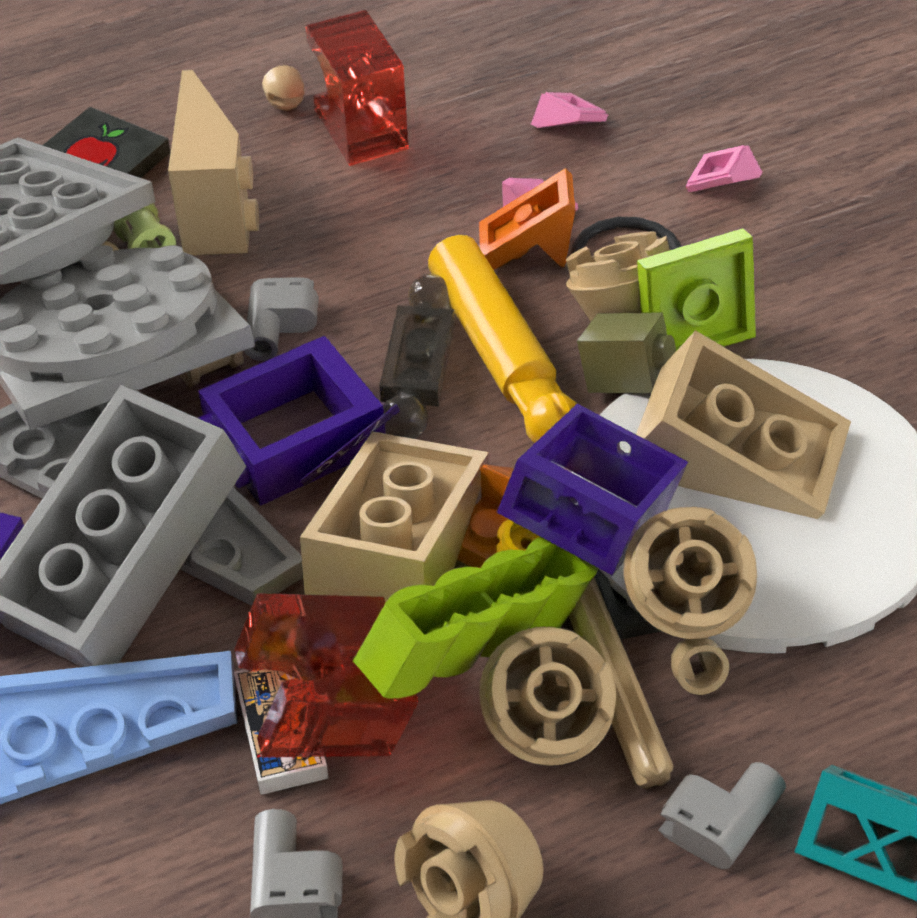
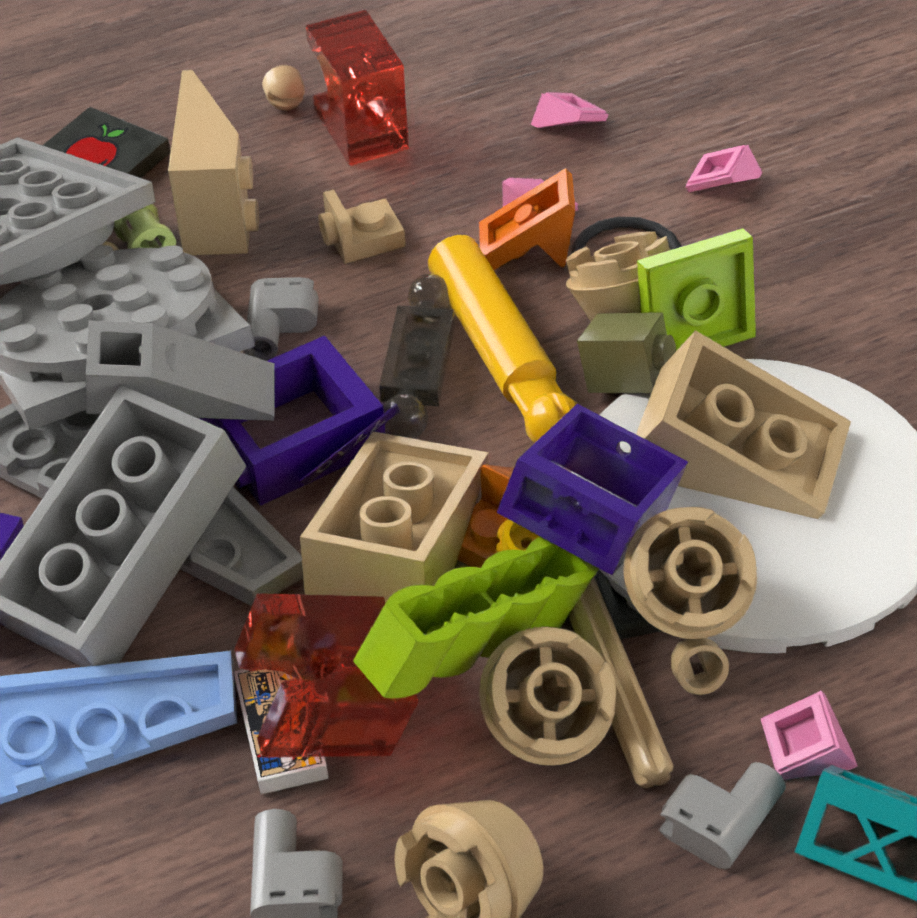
(176, 371): none -> light grey slope
(361, 229): none -> tan bracket
(807, 738): none -> bright pink slope

